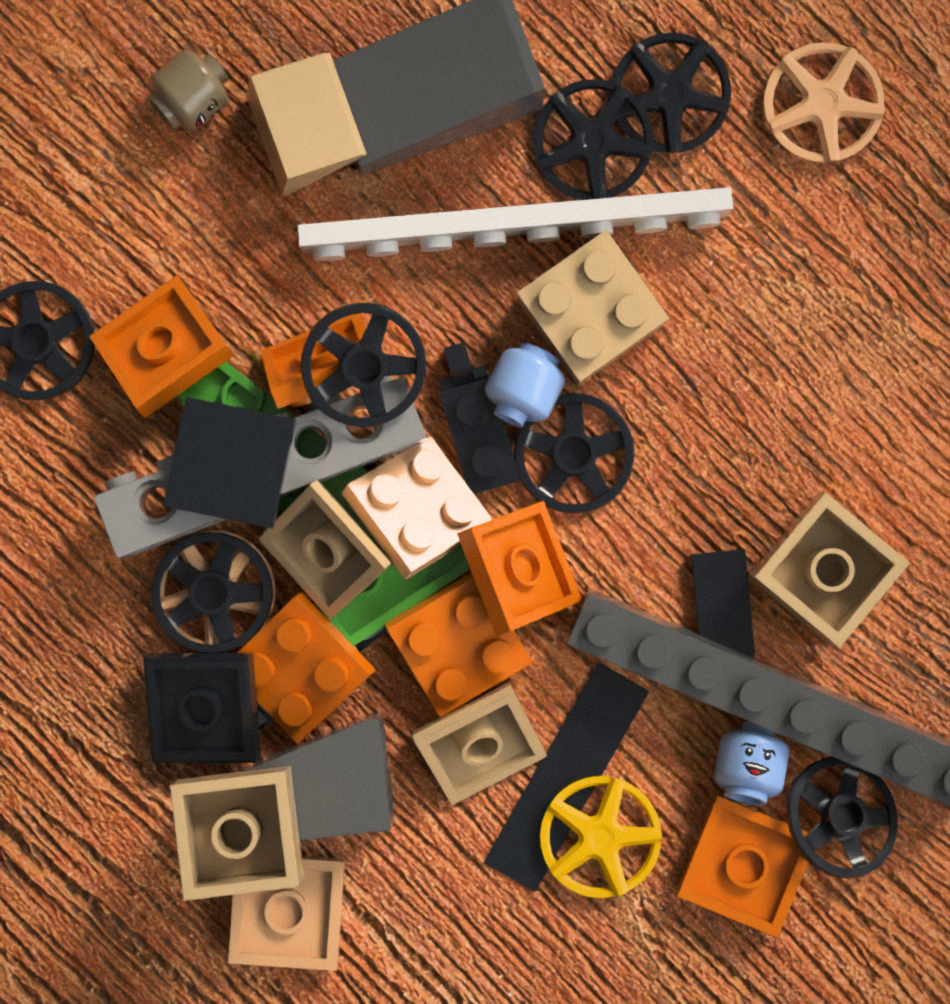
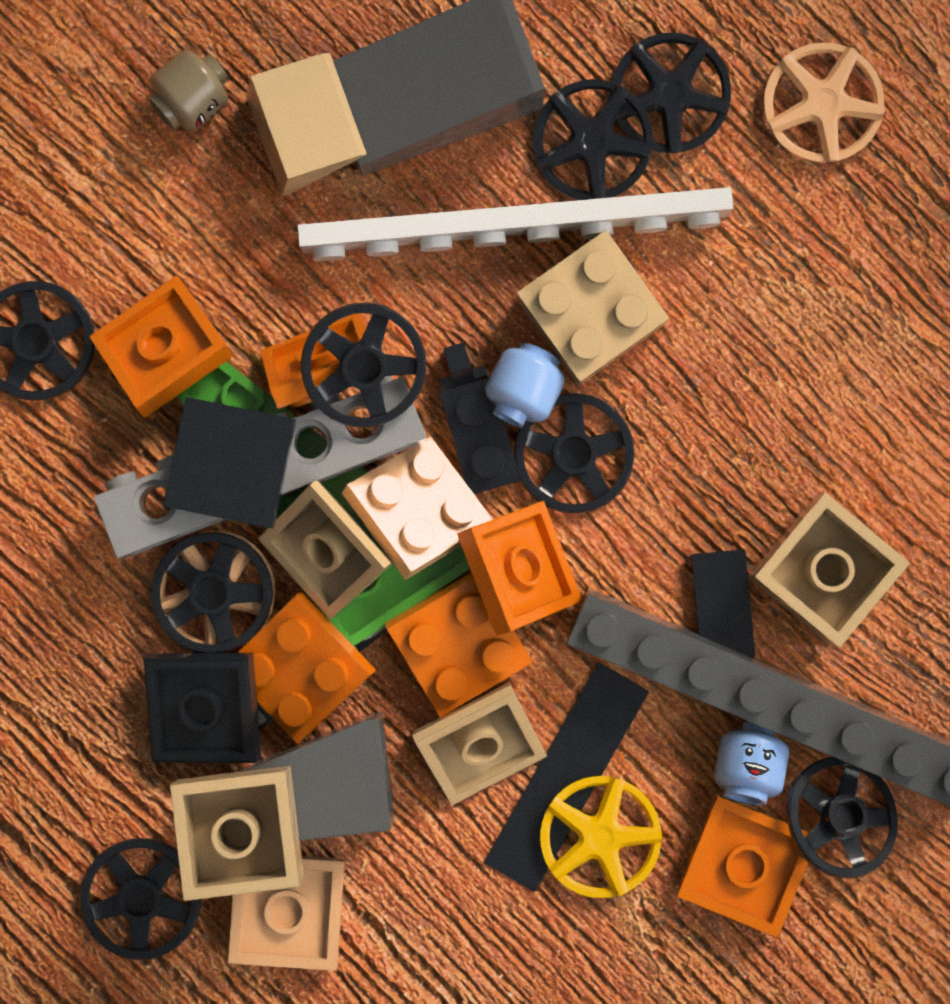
(137, 900): none -> black wheel

